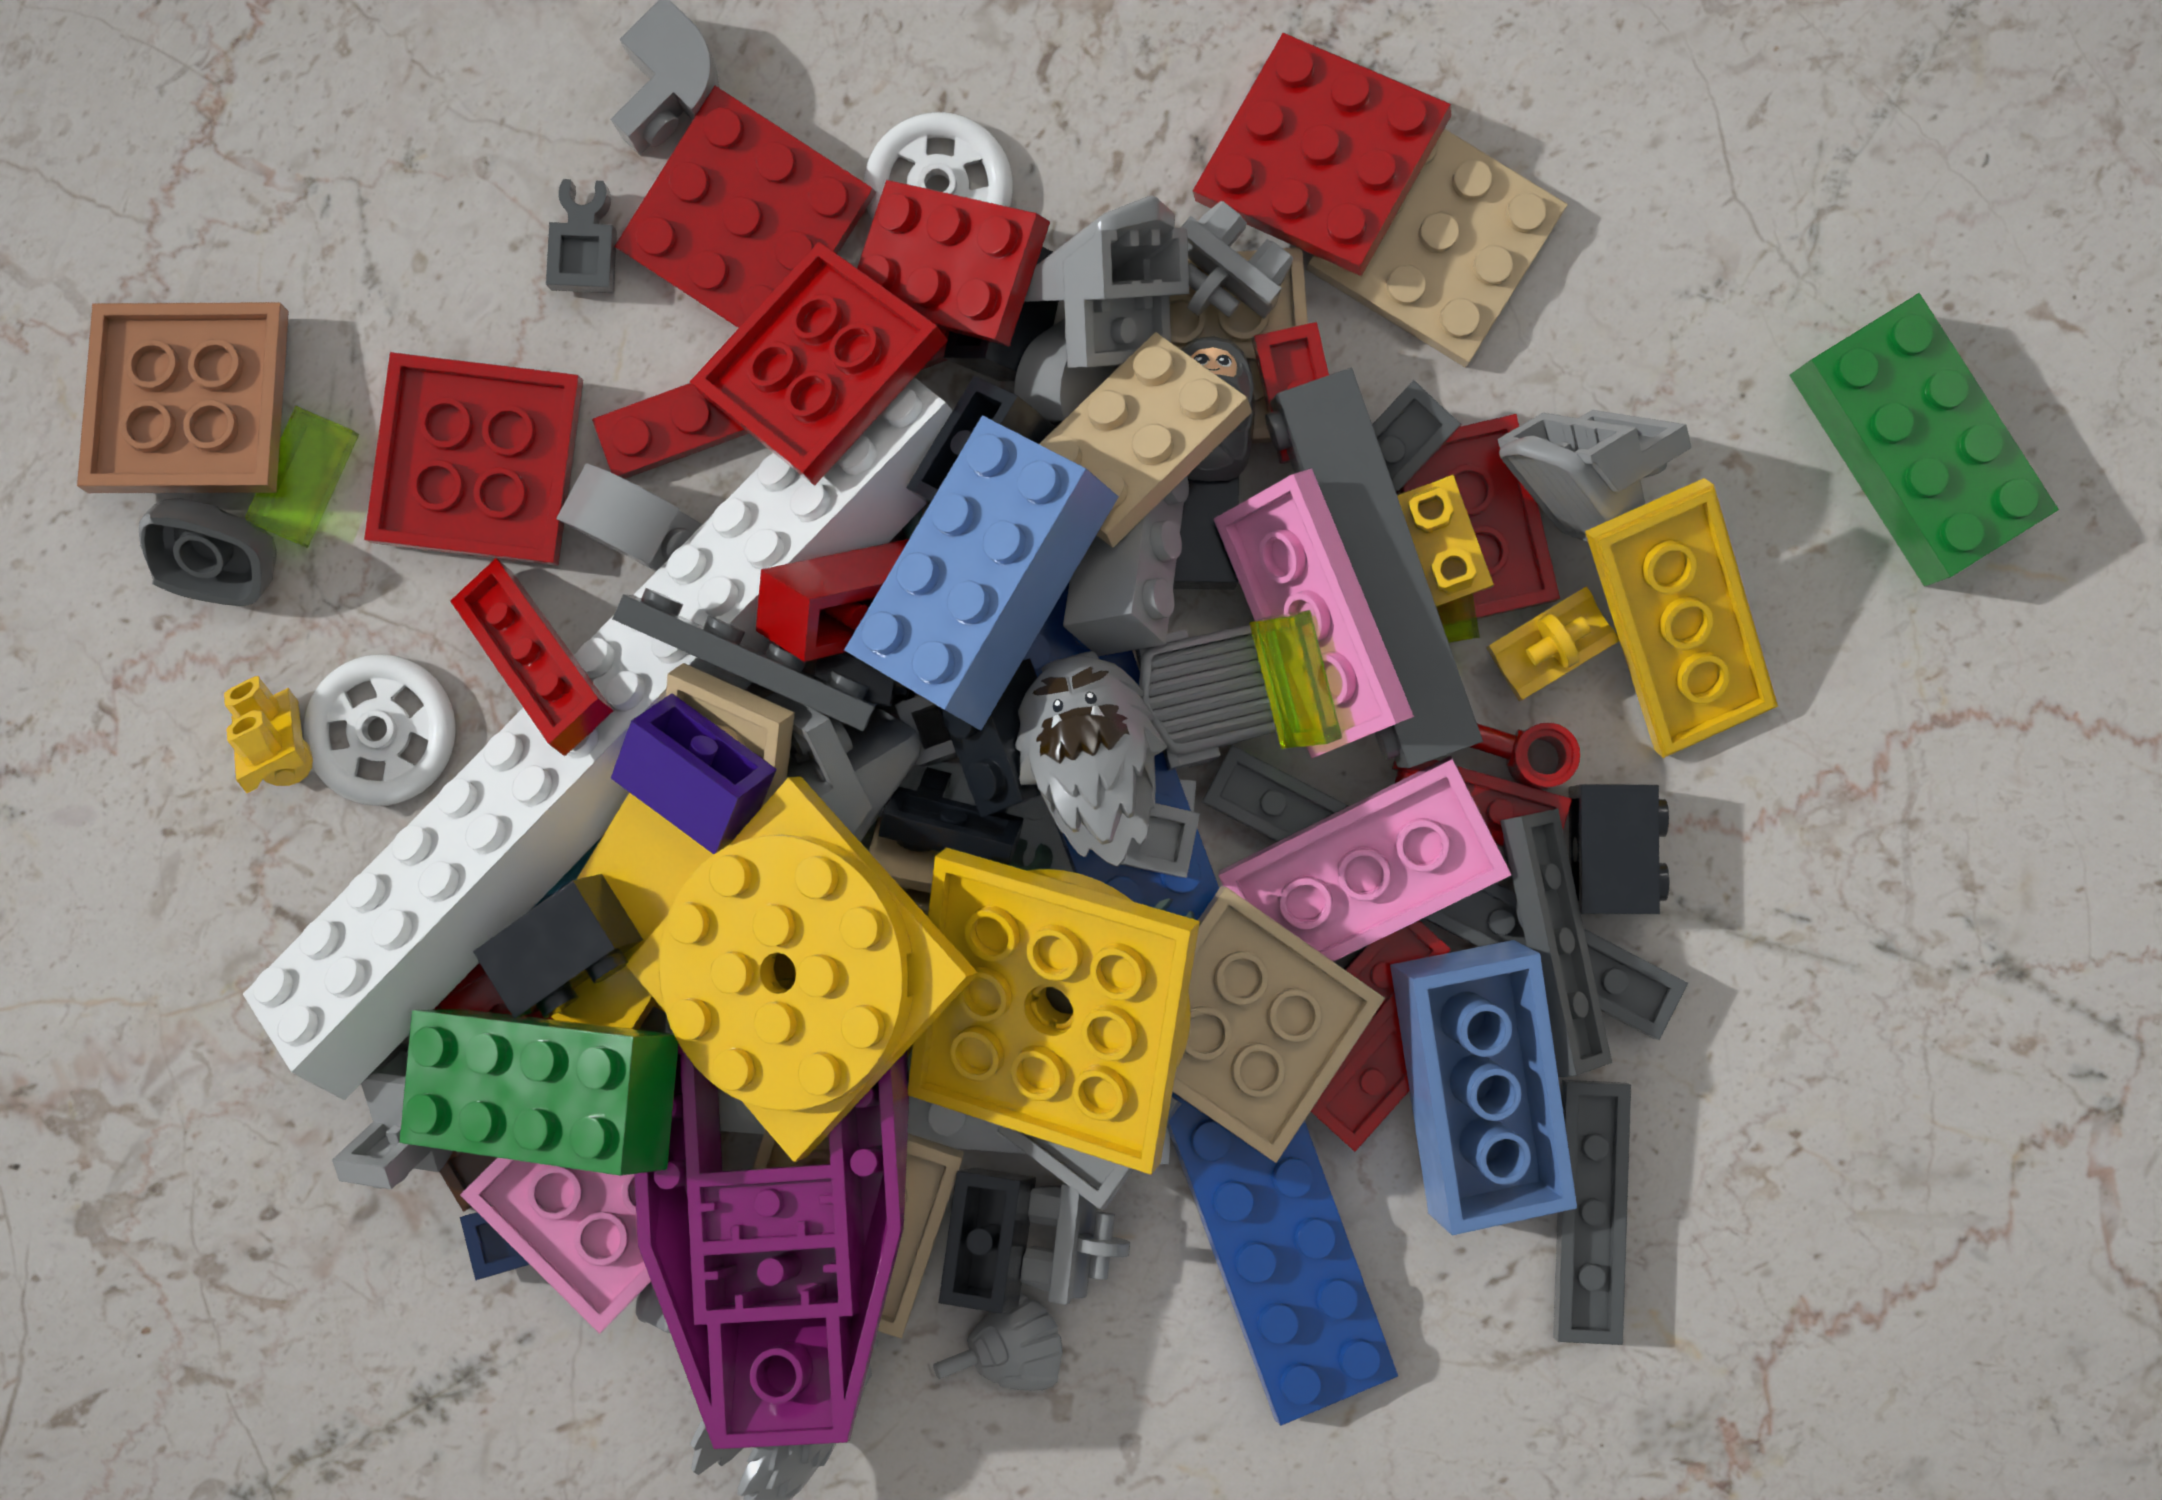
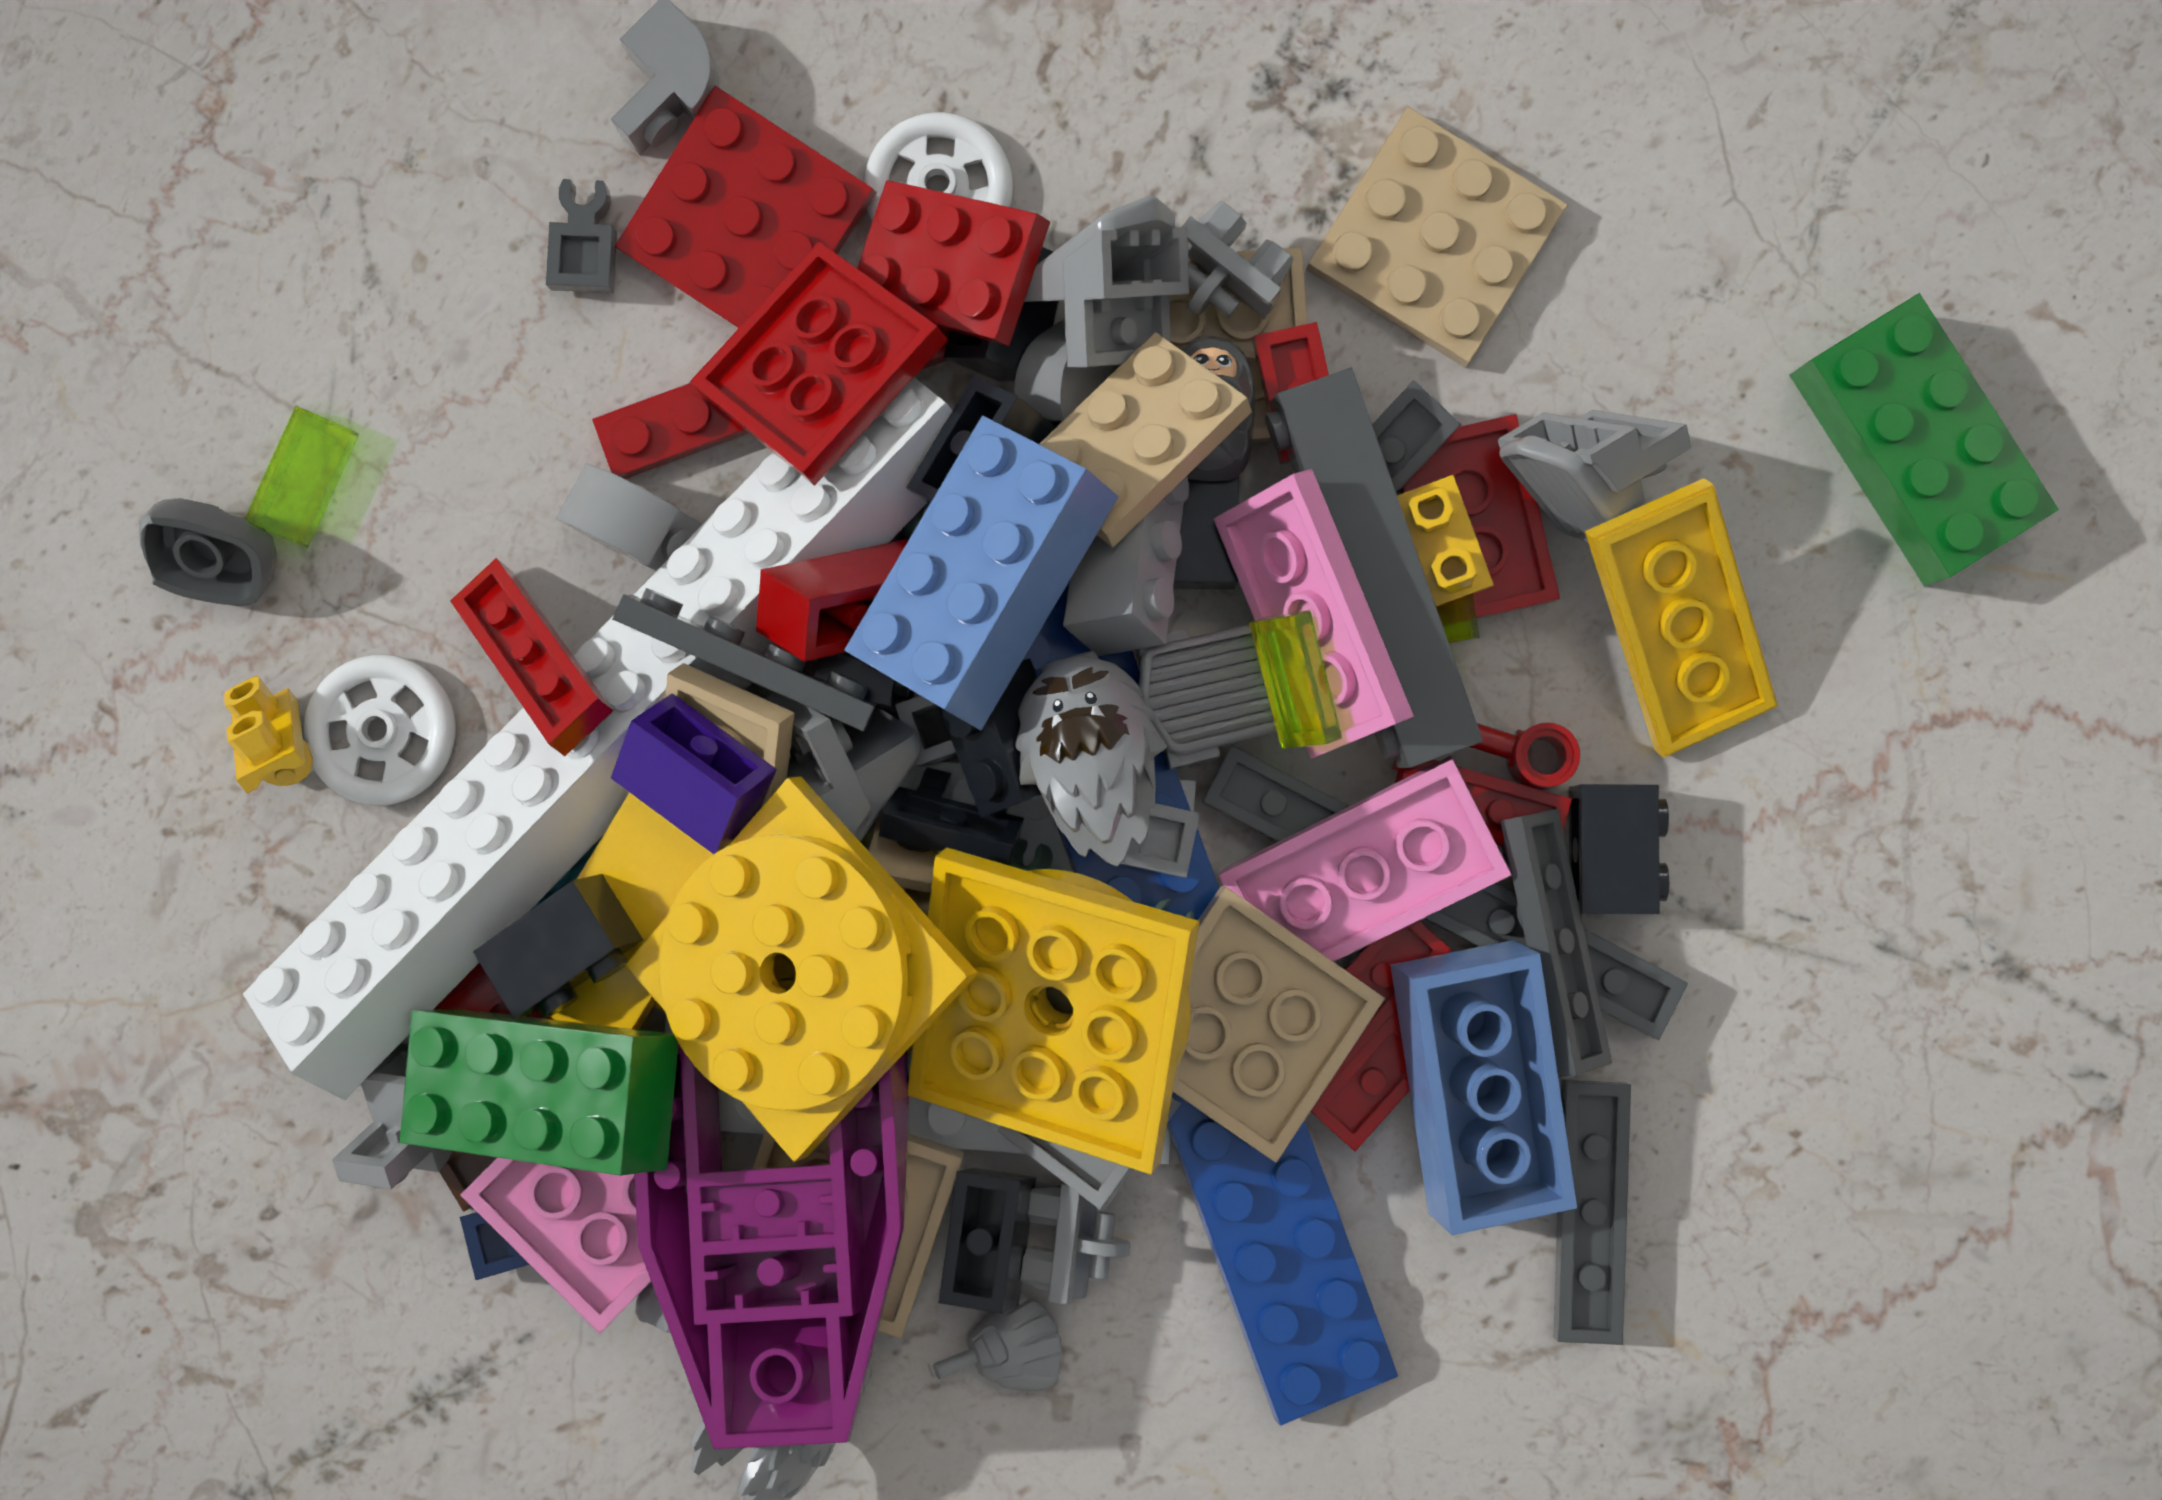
(183, 398): nougat plate -> none
(473, 458): red plate -> none
(1323, 153): red plate -> none
(1552, 644): yellow hips -> none

